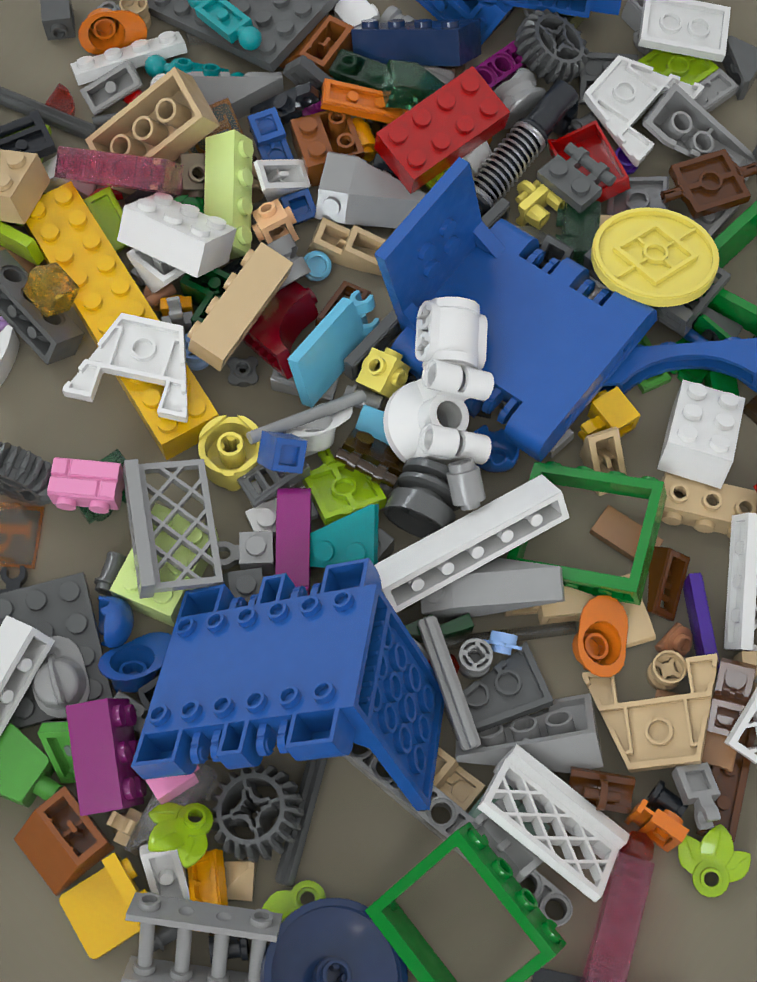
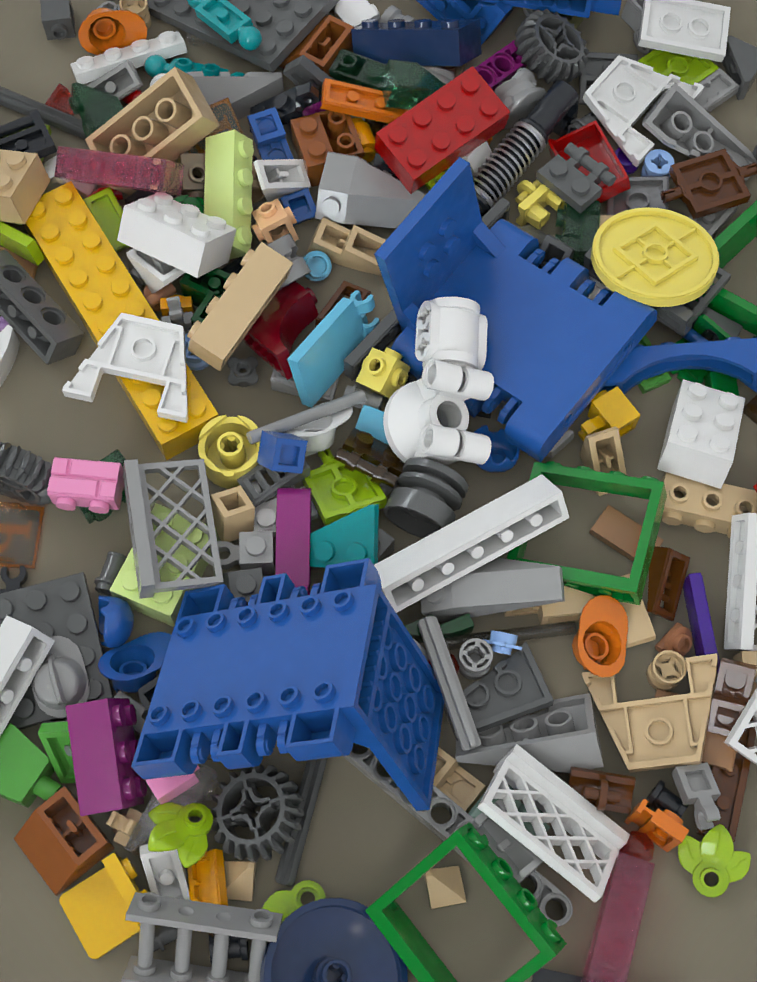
(51, 289): clear yellow brick -> none
(93, 106): none -> clear green slope
(232, 513): none -> tan brick
(445, 887): none -> tan slope
(465, 484): light grey brick -> none
(653, 160): none -> light blue wheel

